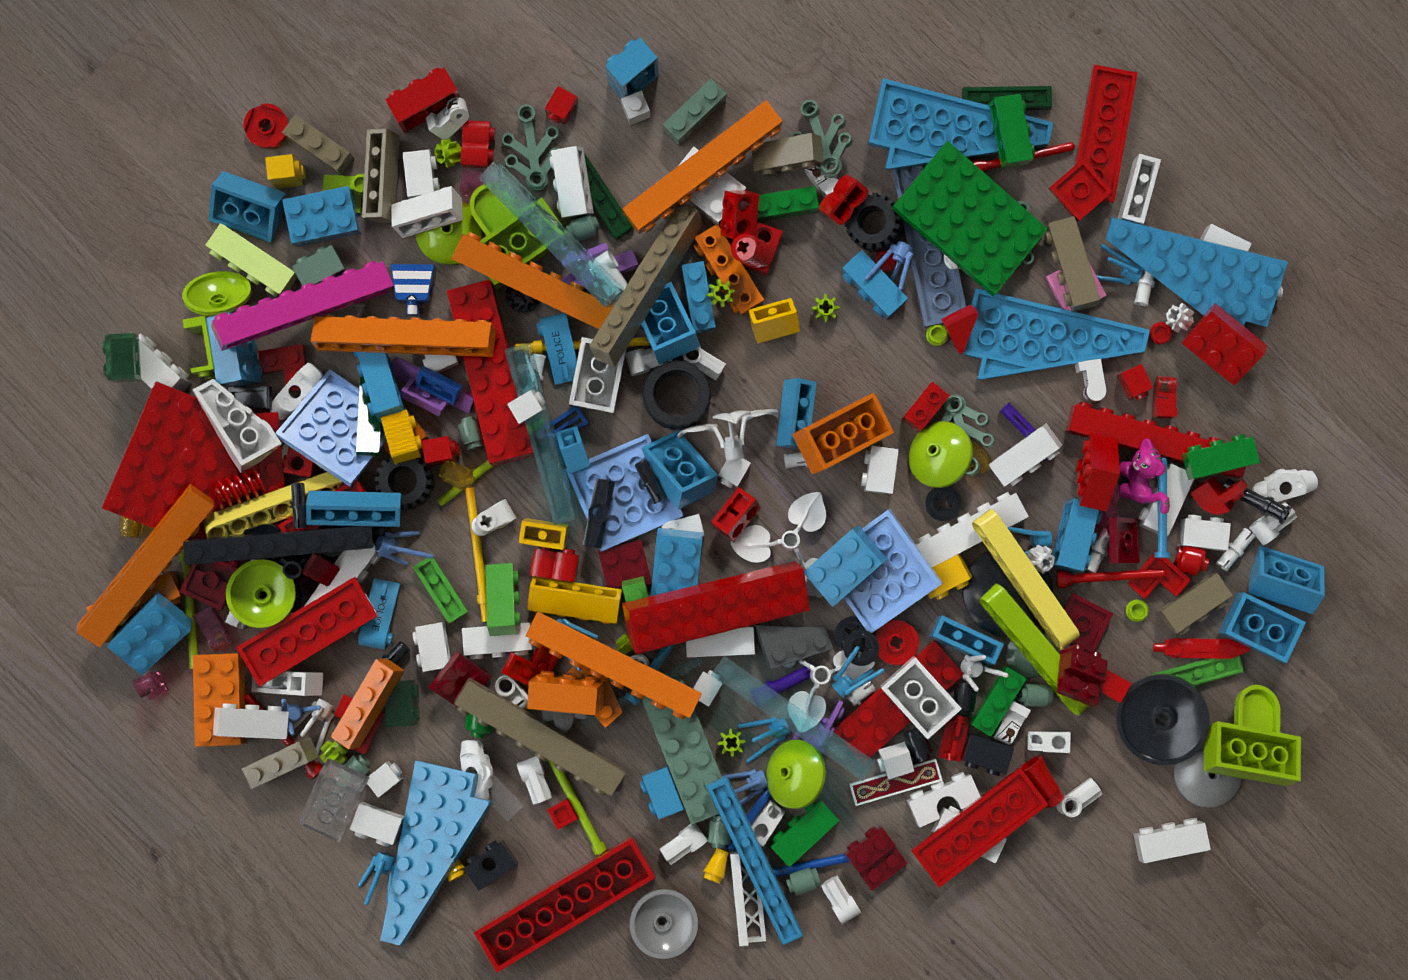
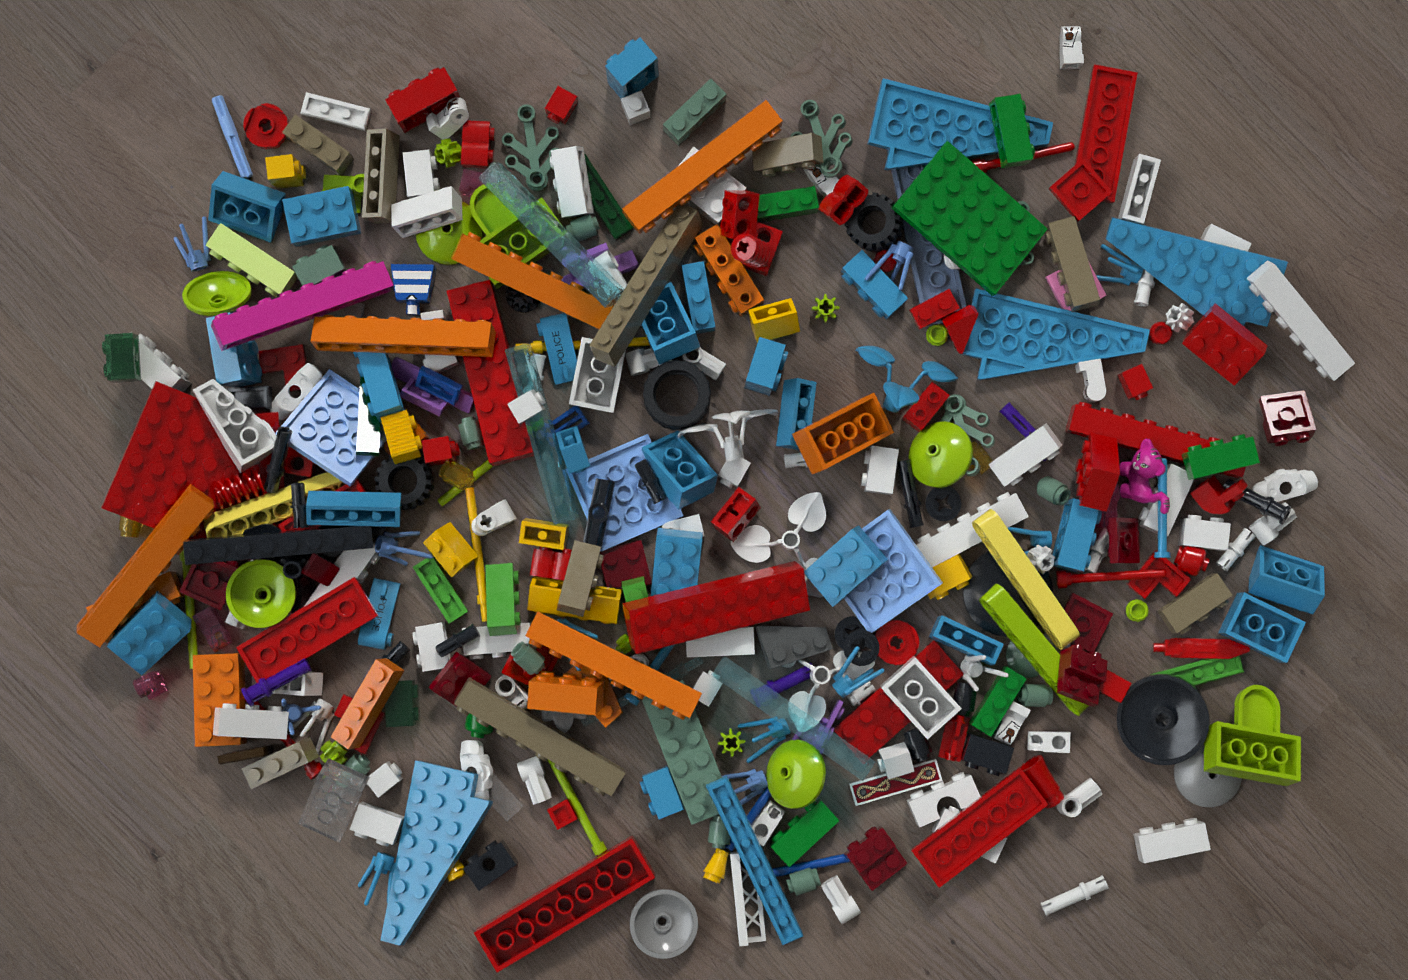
(195, 258): none -> medium blue plant
(198, 326): lime panel -> none
(231, 135): none -> light blue axle
(245, 754): none -> dark brown tile
(266, 686): none -> dark purple pin
(276, 466): none -> black pin
(336, 111): none -> white tile
(433, 314): none -> white tile
(450, 549): none -> yellow brick
(457, 640): none -> black axle
(528, 658): none -> sand green brick
(580, 578): none -> dark tan brick
(688, 840): white piece -> none
(717, 298): lime gear -> none
(763, 372): none -> dark azure brick
(896, 394): none -> dark azure plant
(910, 495): none -> black pin
(934, 309): none -> red plate
(1034, 96): dark green tile -> none
(1053, 491): none -> sand green brick
(1071, 48): none -> white leg
(1074, 895): none -> white pin
(1164, 398): red leg -> none
(1287, 418): none -> plate
(1300, 320): none -> white brick

